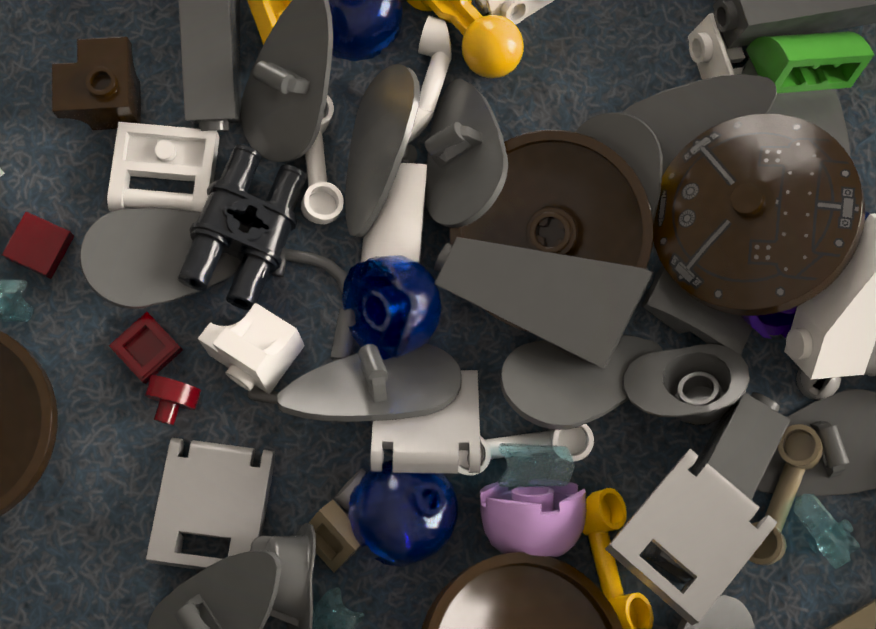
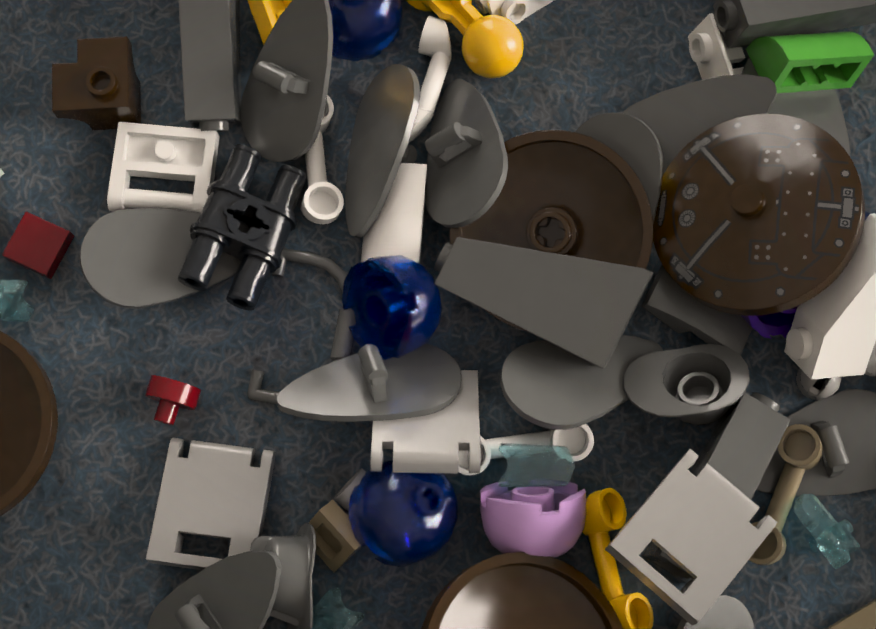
(145, 347): dark red tile -> none
(254, 349): white brick -> none

